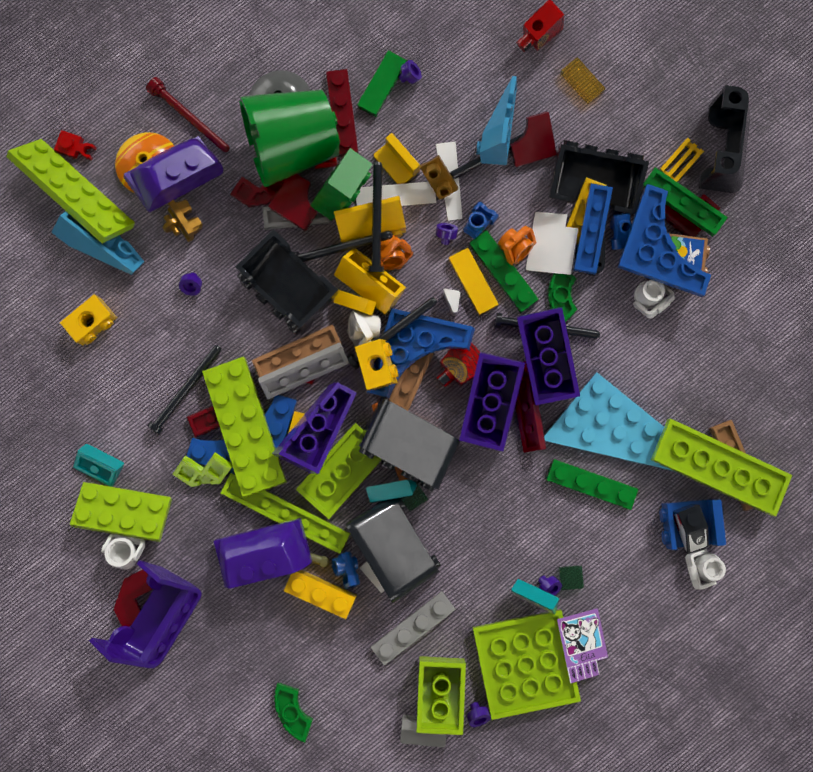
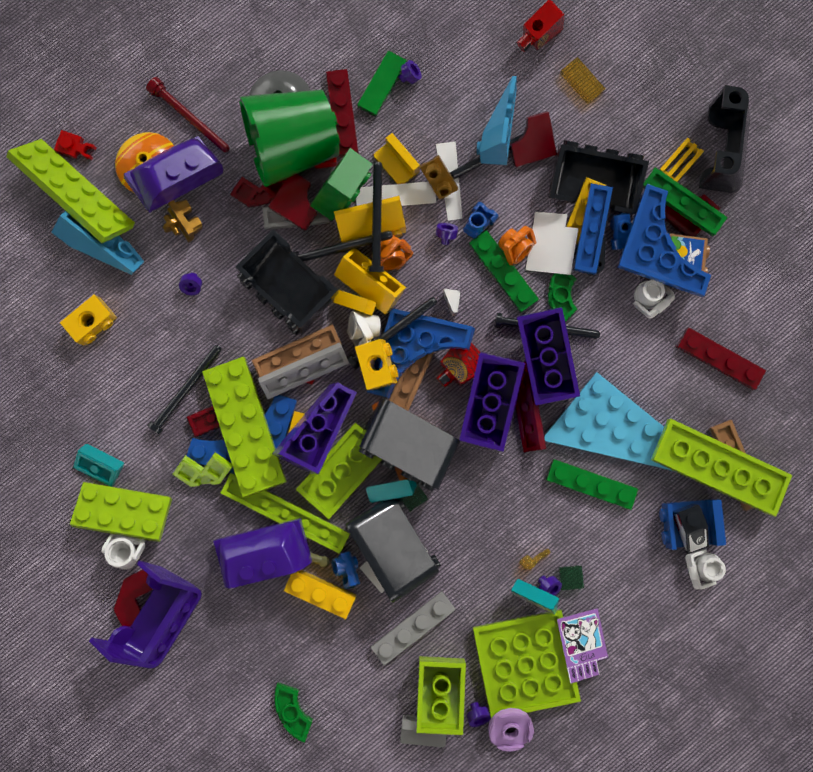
(473, 281): yellow tile -> none
(506, 719): none -> lavender tile
(528, 563): none -> clear yellow hand
(721, 358): none -> dark red plate

